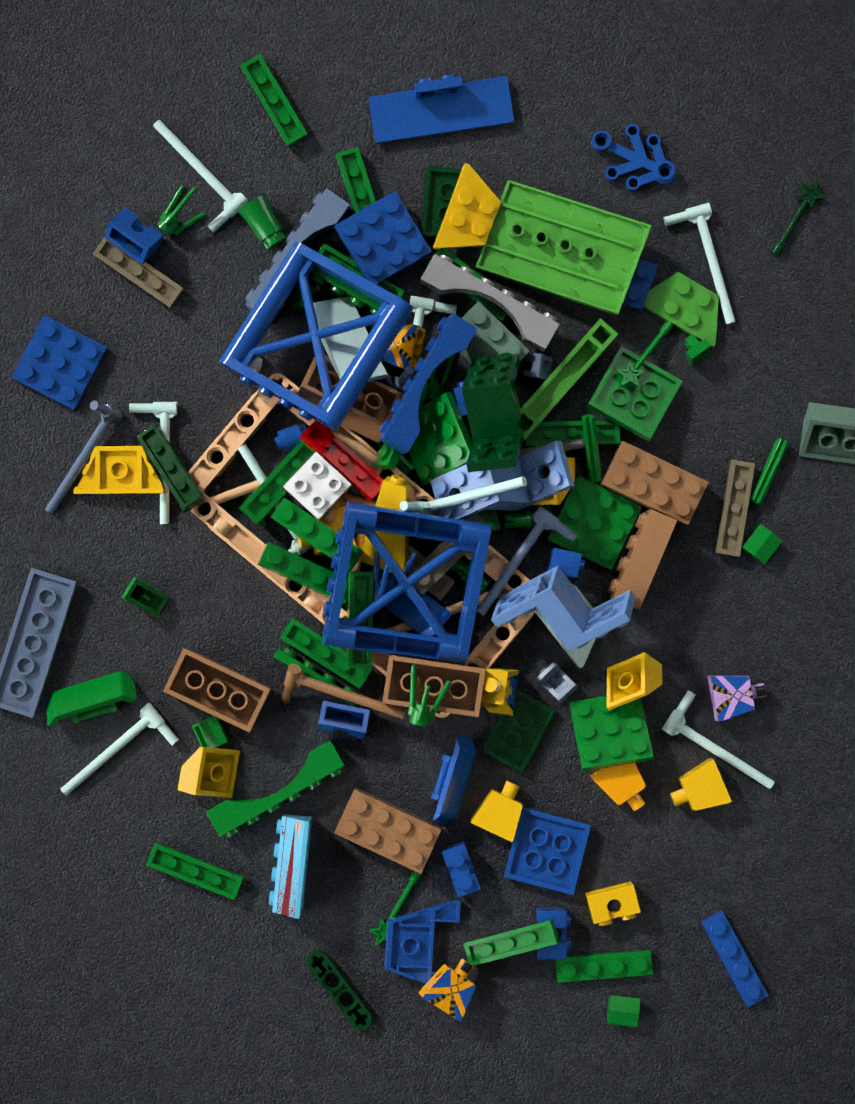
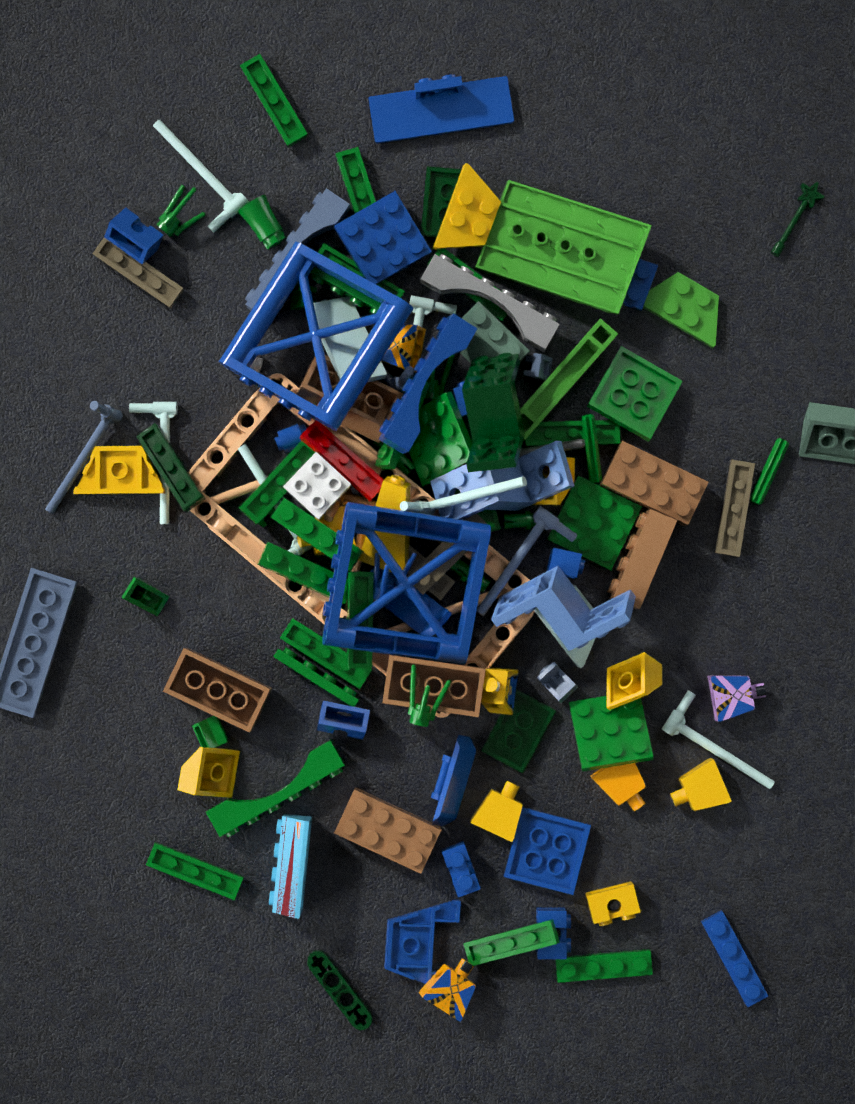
(59, 362): blue plate -> none
(90, 698): green piece -> none
(150, 718): light aqua bar -> none
(296, 677): medium nougat bar -> none
(381, 931): green piece -> none
(623, 1011): green piece -> none
(631, 372): green piece -> none
(637, 158): blue plant -> none
(696, 349): green tile -> none
(699, 215): light aqua bar -> none
(762, 544): green piece -> none

